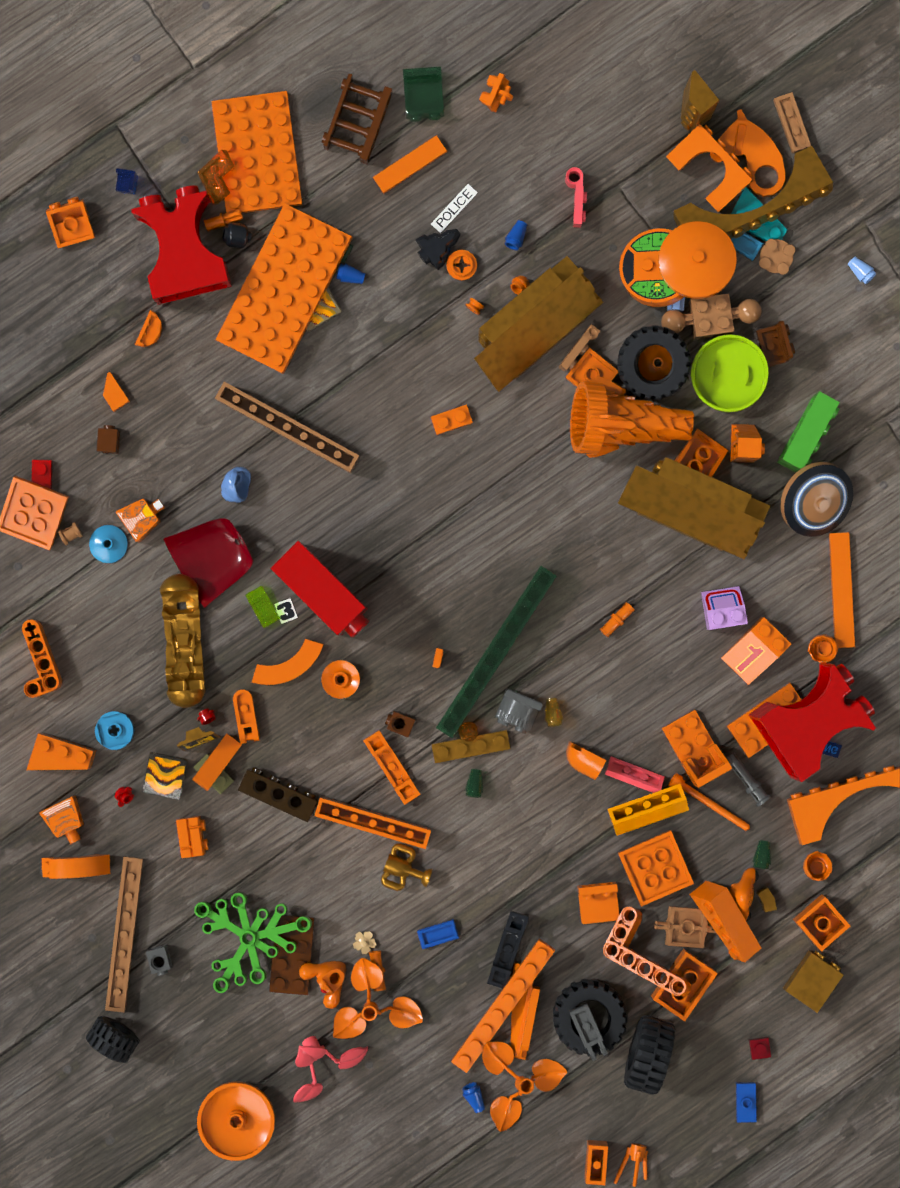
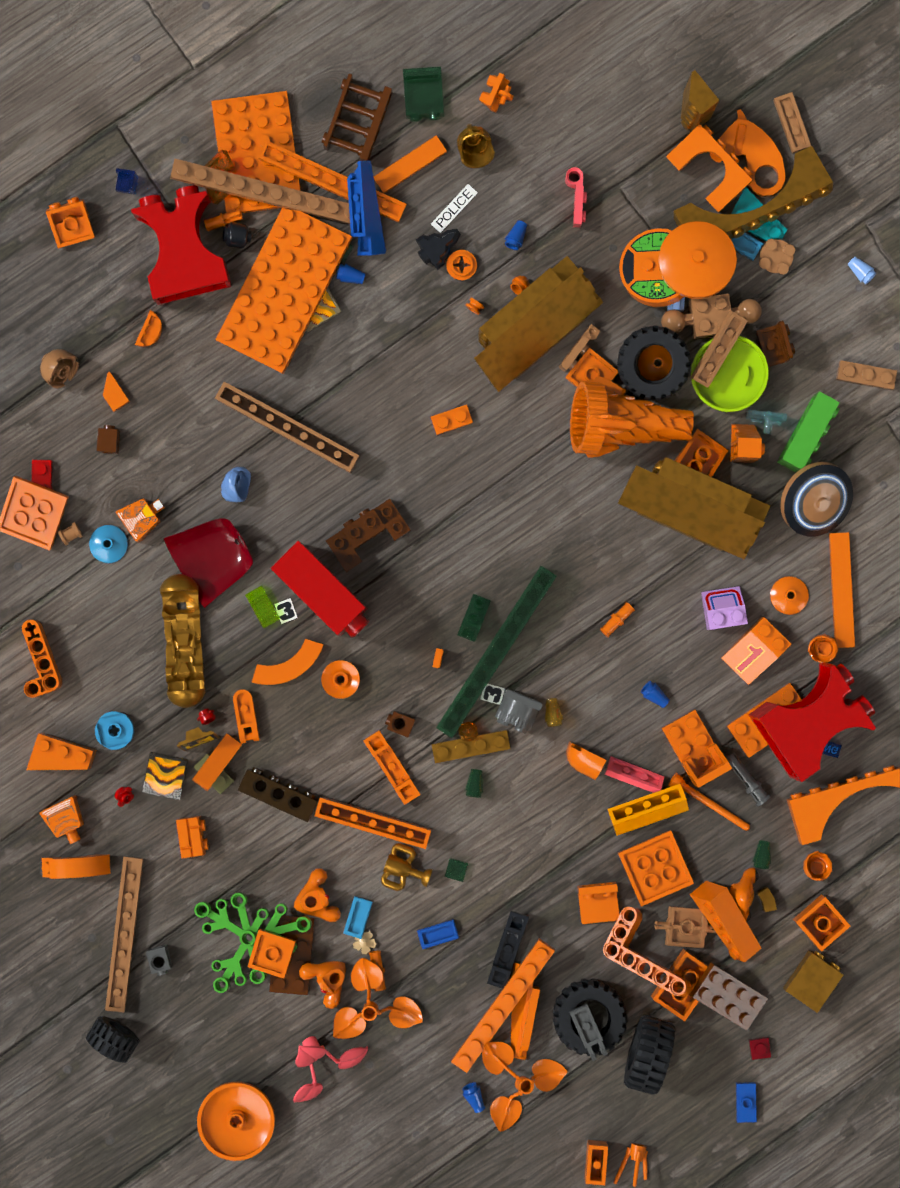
(58, 367): none -> medium nougat cylinder
(260, 191): none -> medium nougat plate
(271, 953): none -> orange plate
(313, 899): none -> orange head
(323, 177): none -> orange plate
(358, 917): none -> dark azure tile
(363, 529): none -> reddish brown bracket
(364, 211): none -> blue wedge
(456, 869): none -> clear green tile
(474, 617): none -> clear green bracket
(475, 147): none -> pearl gold helmet
(492, 694): none -> sticker
(654, 694): none -> blue cone
(719, 349): none -> medium nougat plate
(728, 996): none -> plate
(770, 418): none -> clear light blue plate
(779, 595): none -> orange dish
(866, 375): none -> medium nougat plate

